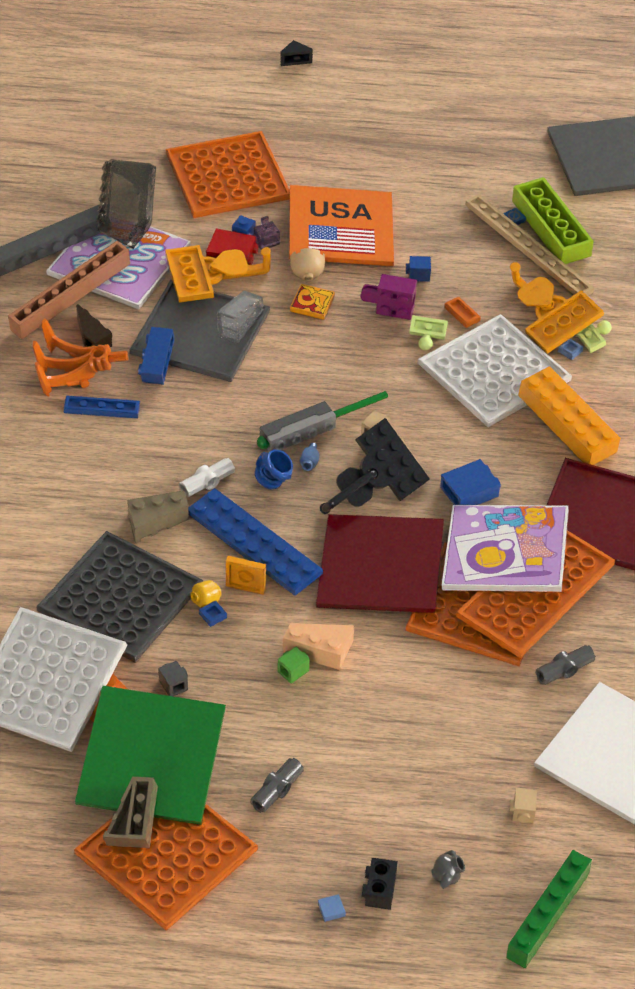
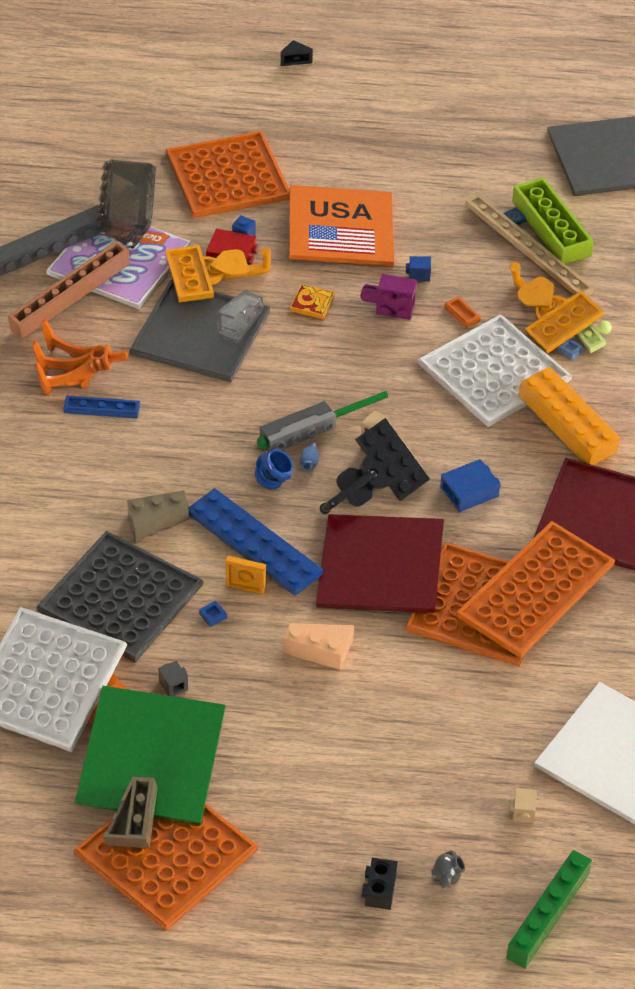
(91, 329): dark brown slope -> none
(156, 355): blue brick -> none
(205, 593): yellow head -> none
(207, 477): white piece -> none
(267, 234): brick -> none
(277, 785): dark grey piece -> none
(293, 664): bright green brick -> none
(307, 263): tan cylinder -> none
(331, 908): medium blue tile -> none
(429, 329): yellowish green plate -> none
(506, 548): tile -> none
(565, 664): dark grey piece -> none

